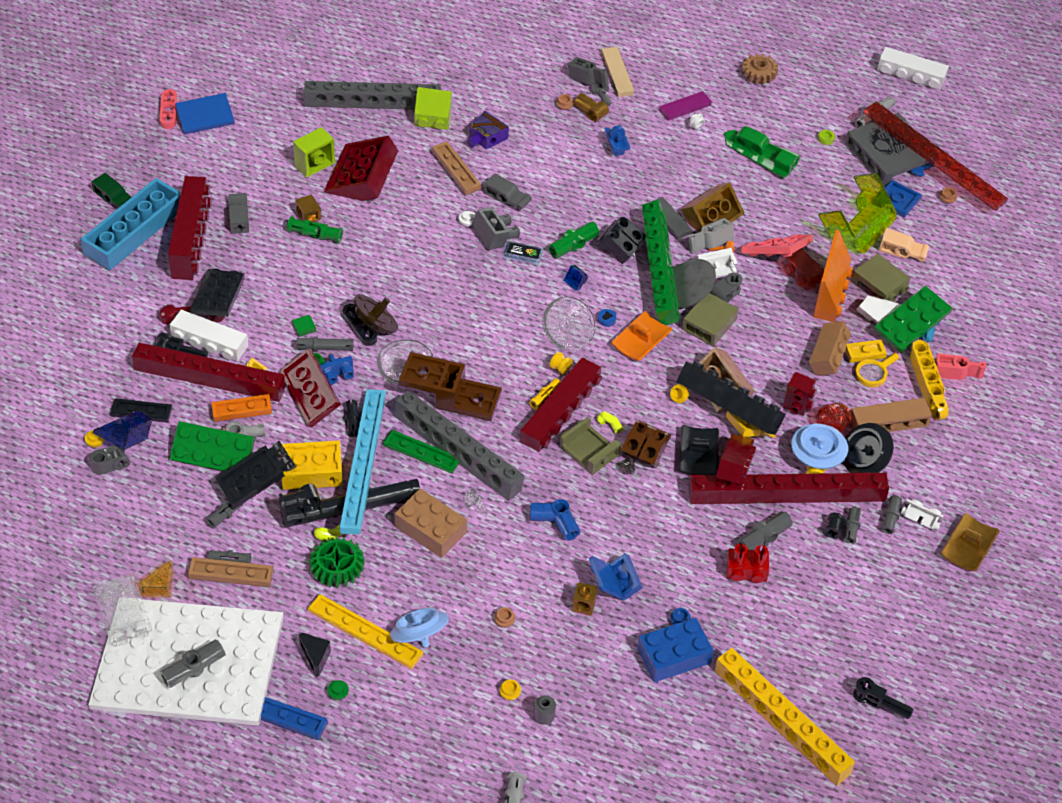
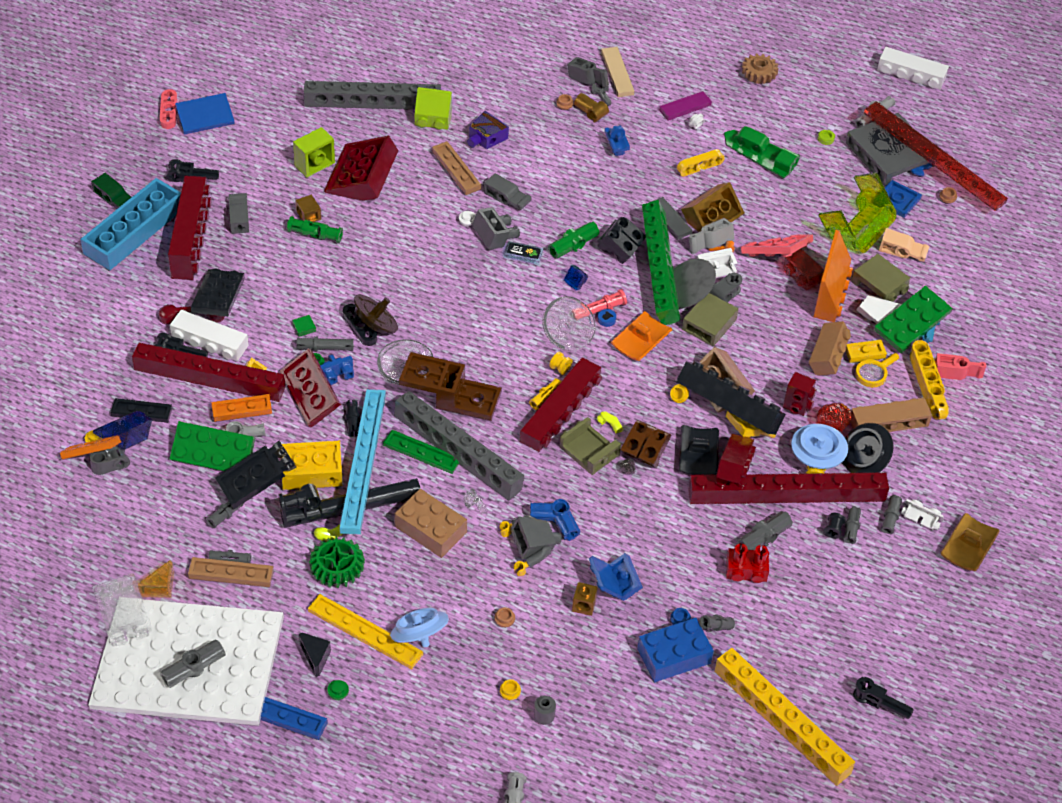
(90, 447): none -> orange tile
(187, 169): none -> black connector
(532, 539): none -> dark grey torso
(608, 302): none -> coral pin
(710, 159): none -> yellow beam
(717, 622): none -> dark grey pin

